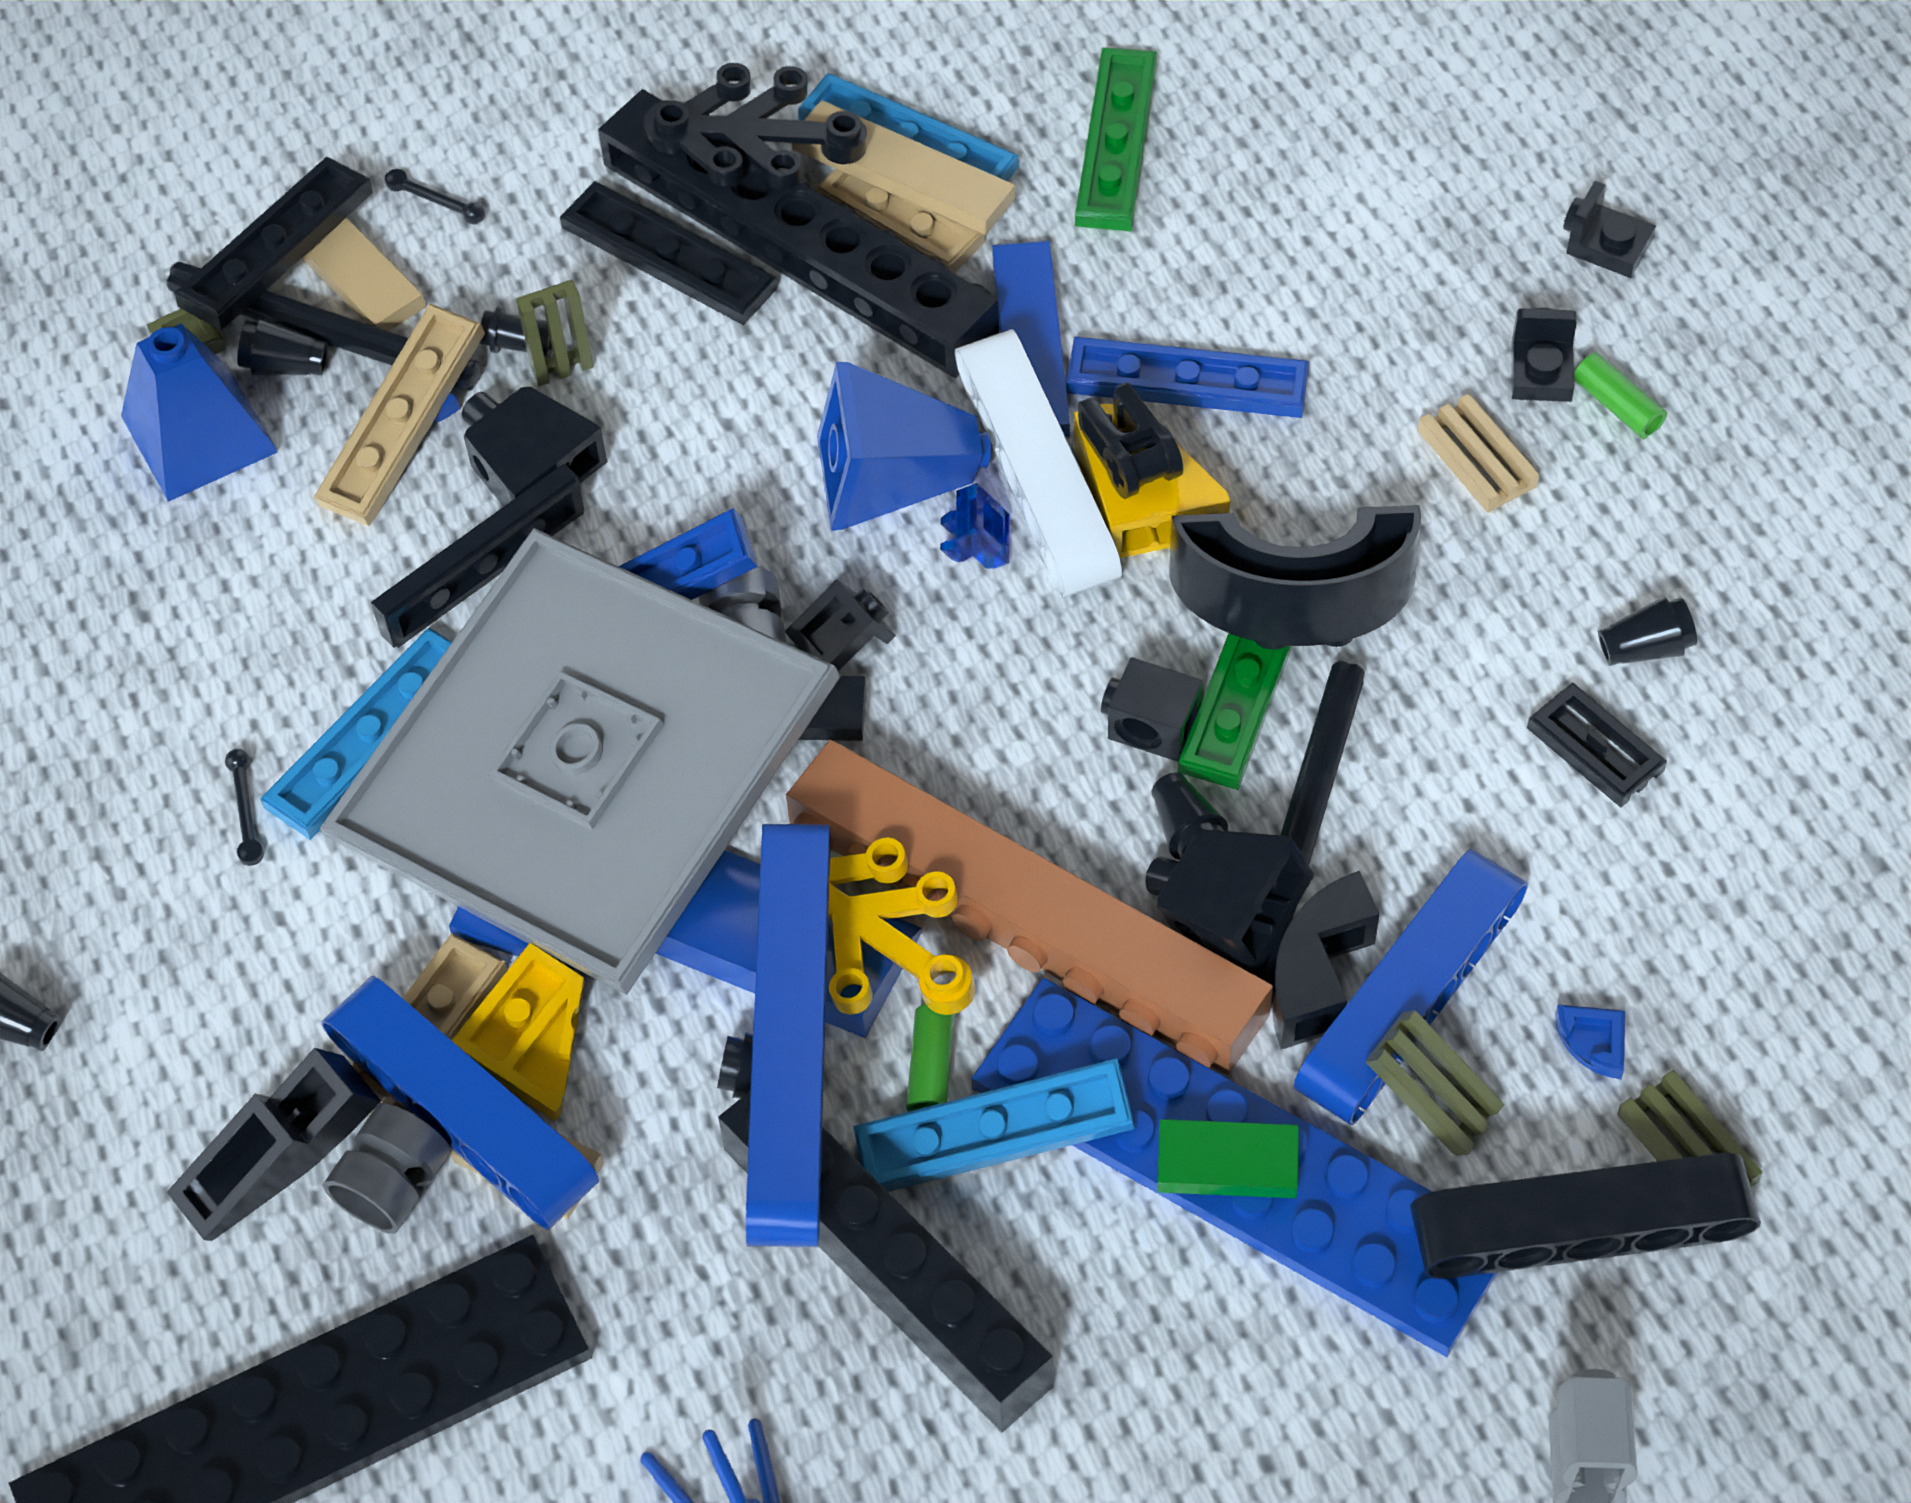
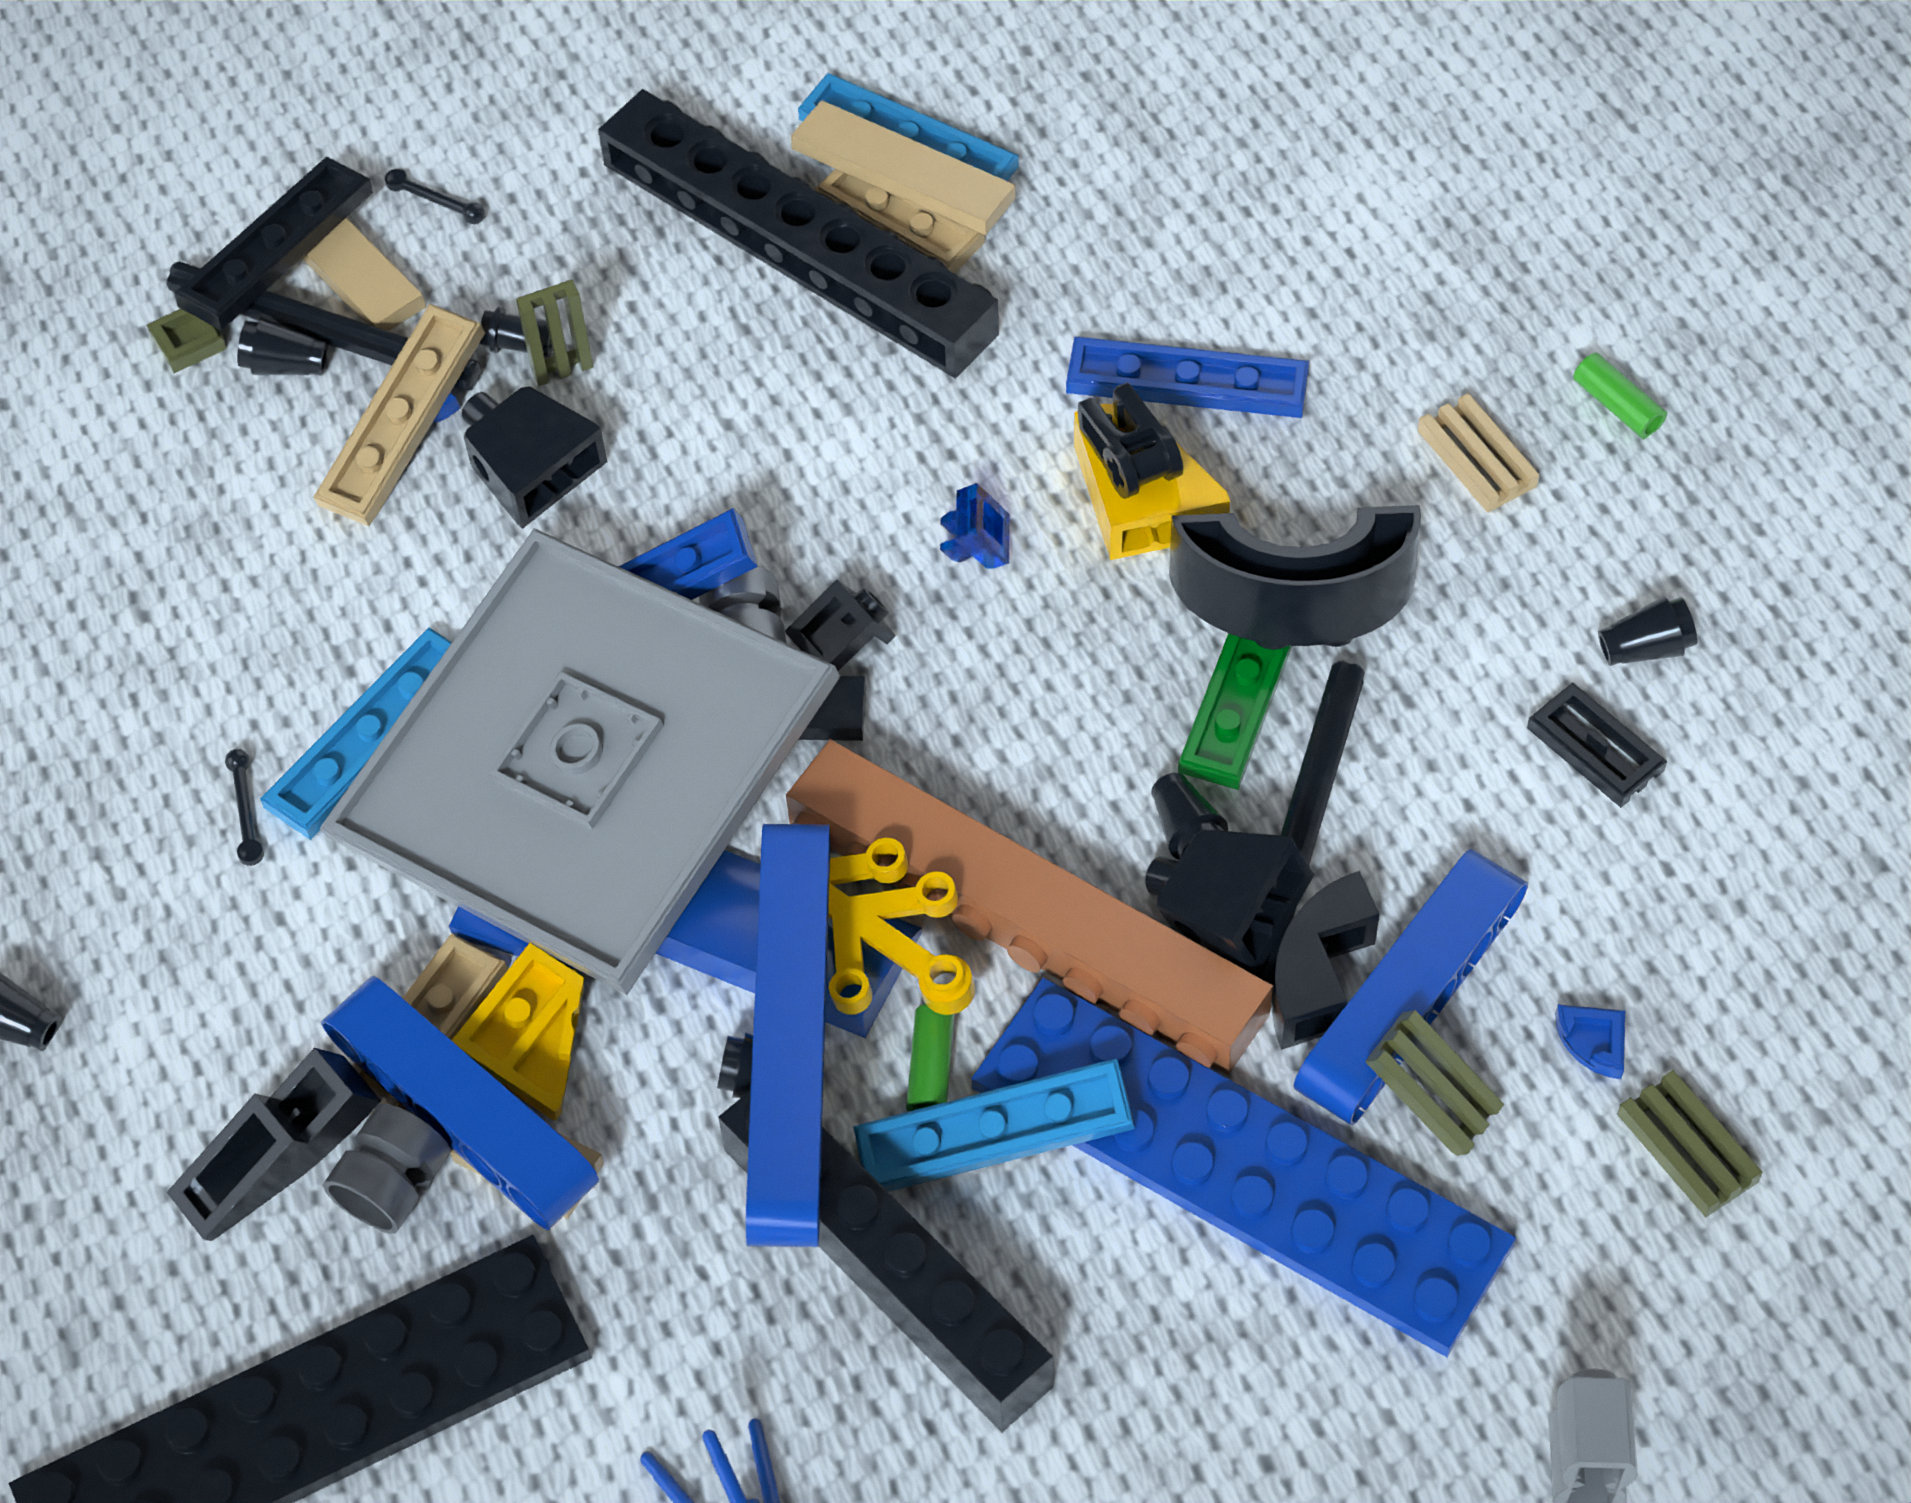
(189, 413): blue slope -> none
(476, 557): black tile -> none
(669, 252): black tile -> none
(683, 127): black plant -> none
(891, 446): blue slope -> none
(1030, 308): blue tile -> none
(1038, 463): white beam -> none
(1116, 139): green tile -> none
(1152, 708): black brick -> none
(1228, 1158): green tile -> none
(1543, 355): black bracket -> none
(1584, 1215): black beam -> none
(1606, 235): black bracket -> none

